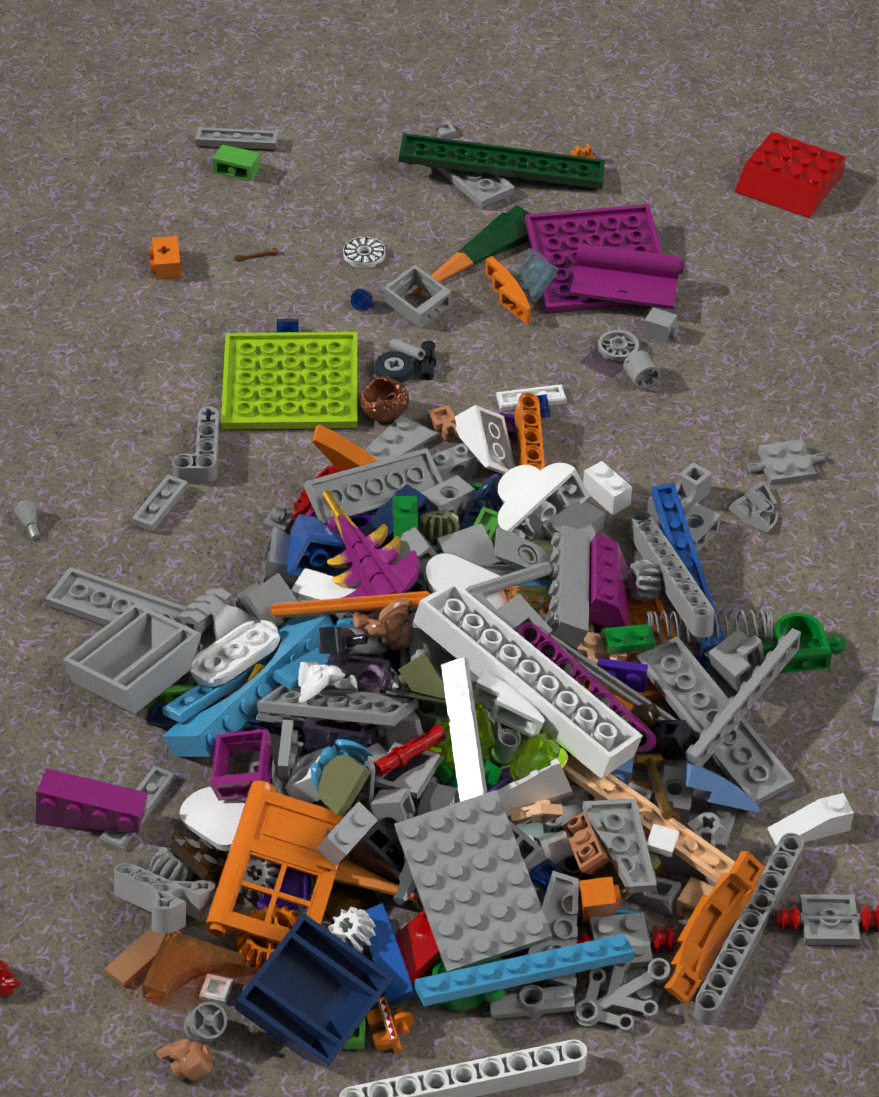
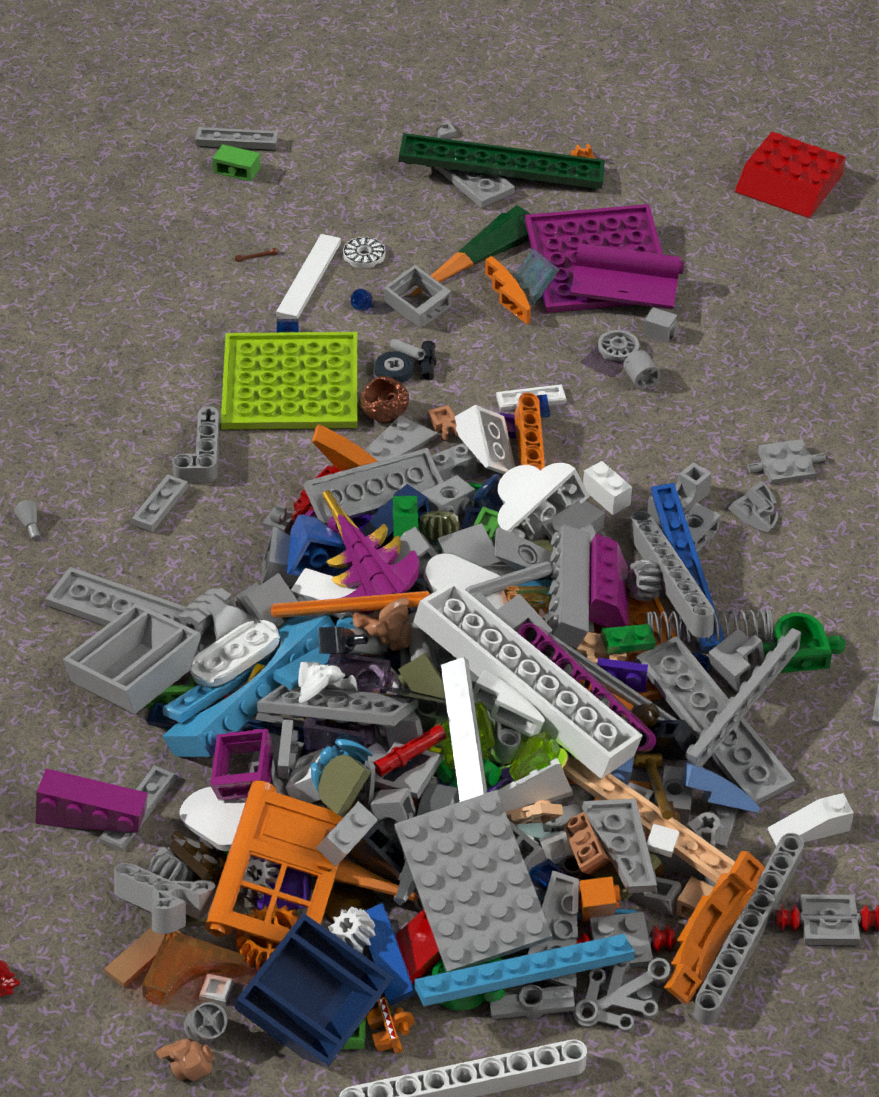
(166, 257): orange brick -> none
(308, 277): none -> white tile

